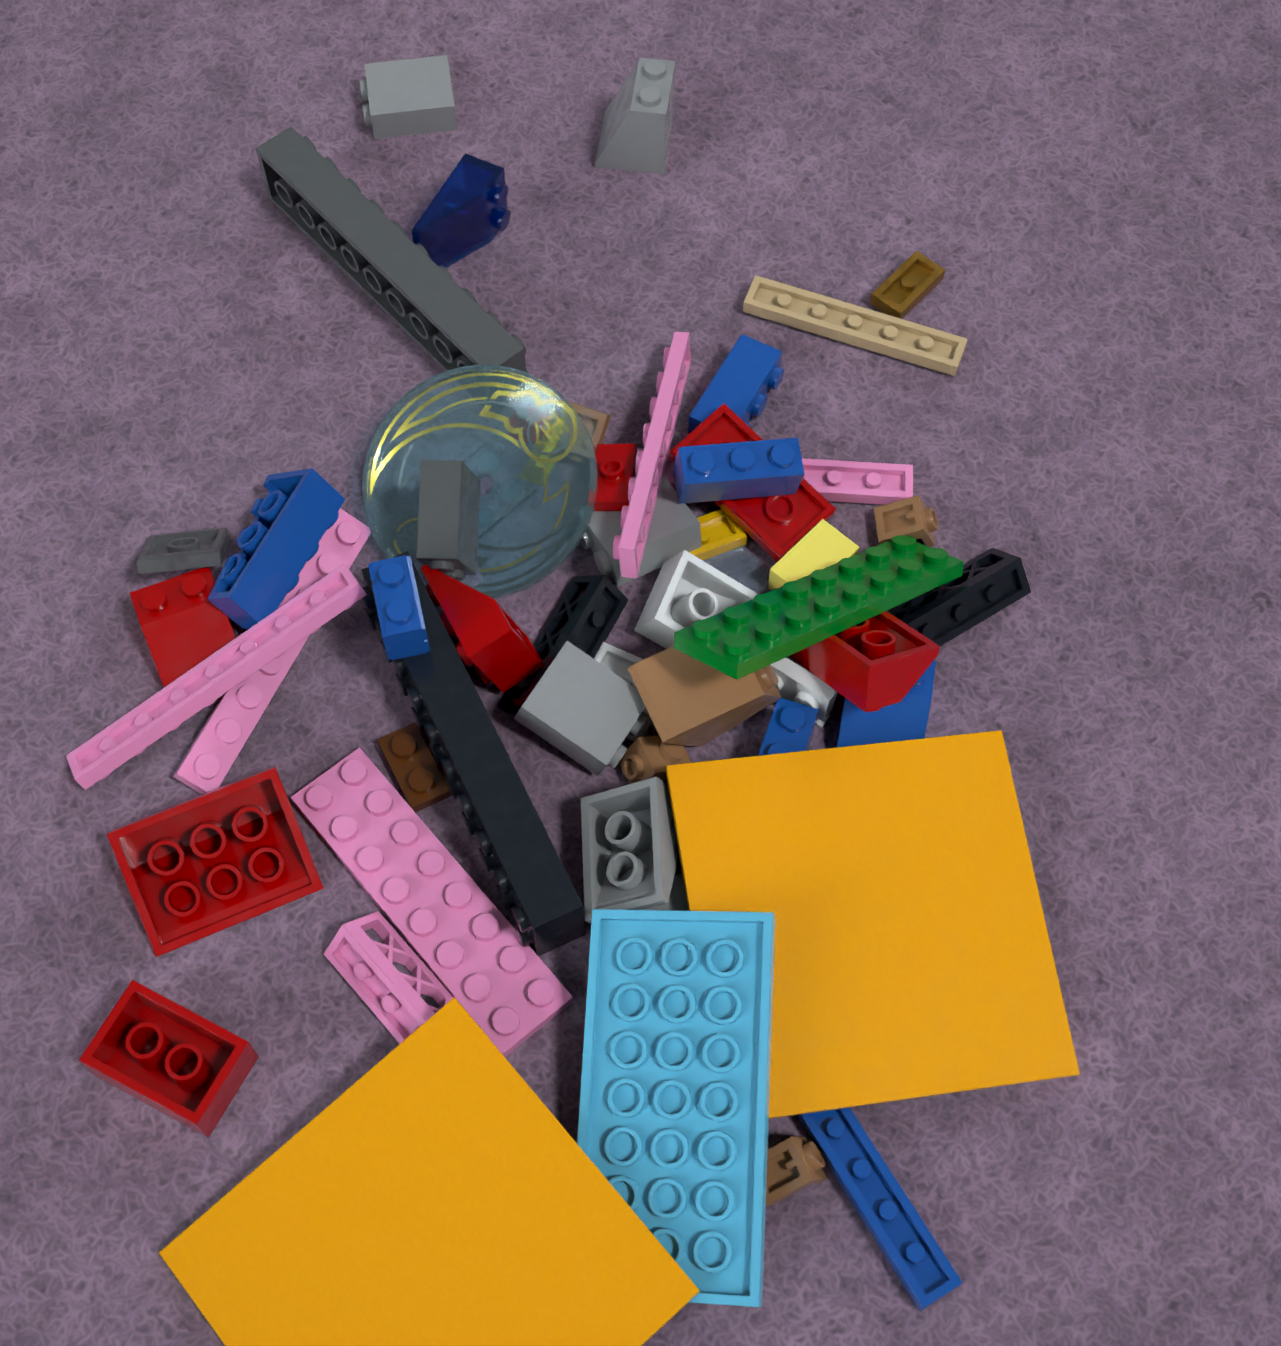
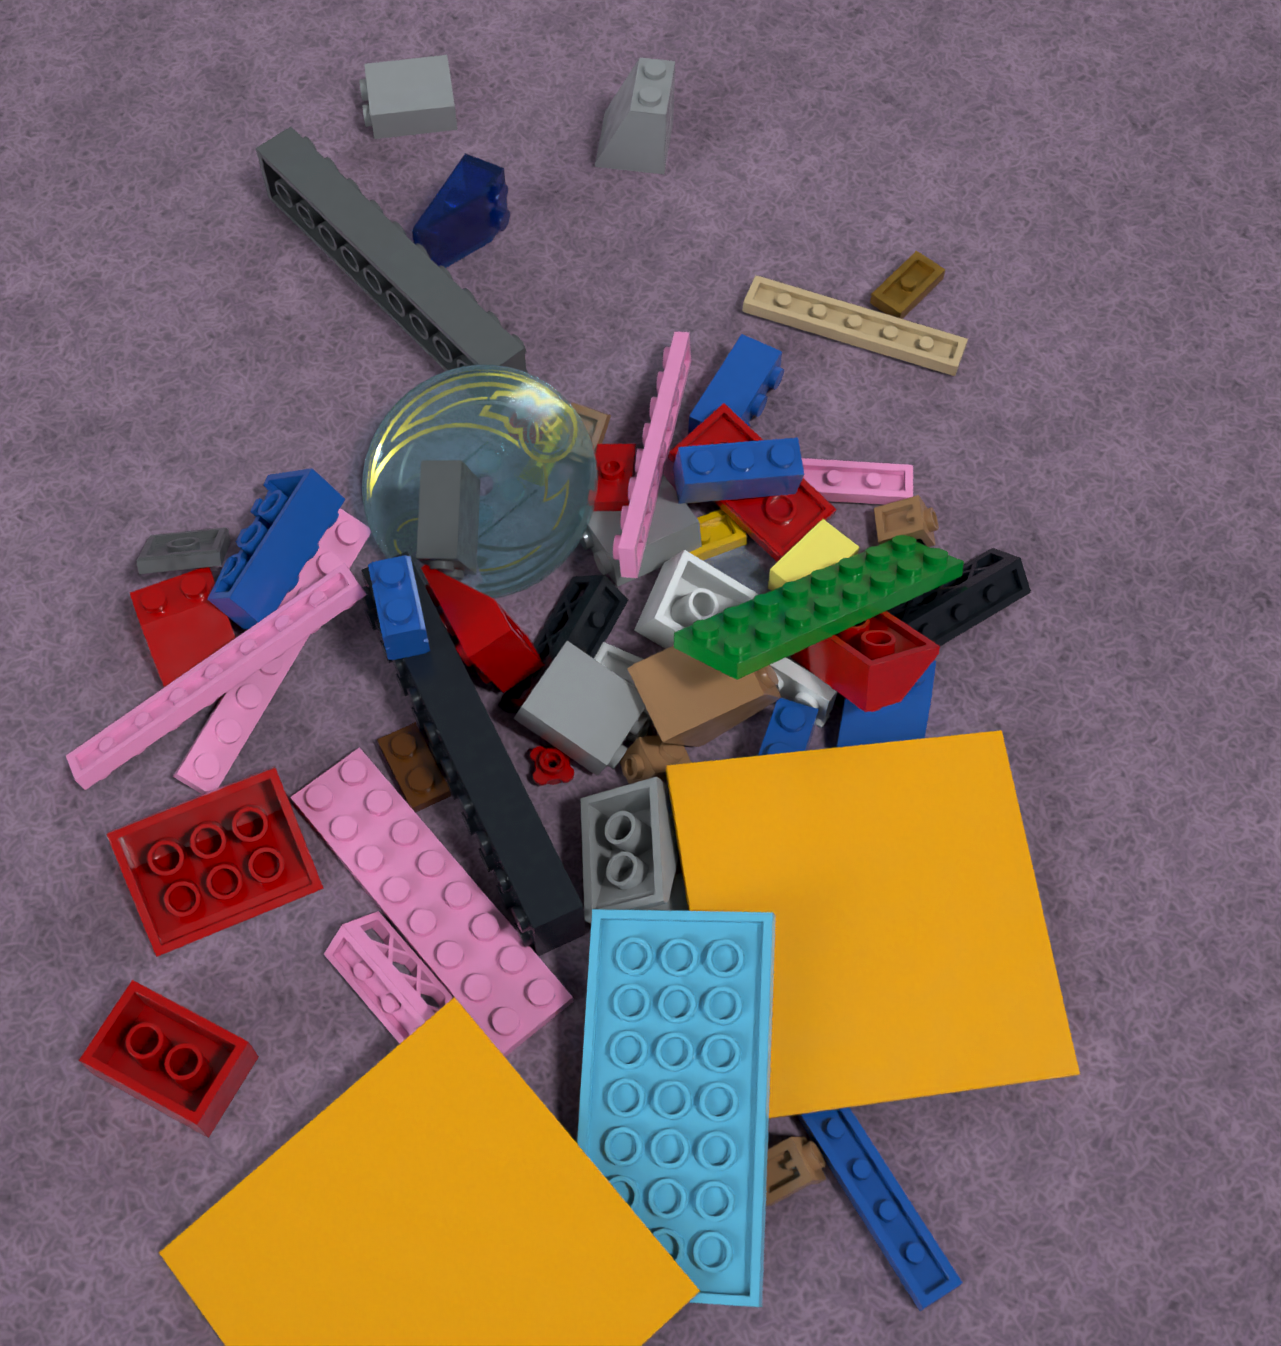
(551, 775): none -> red plate

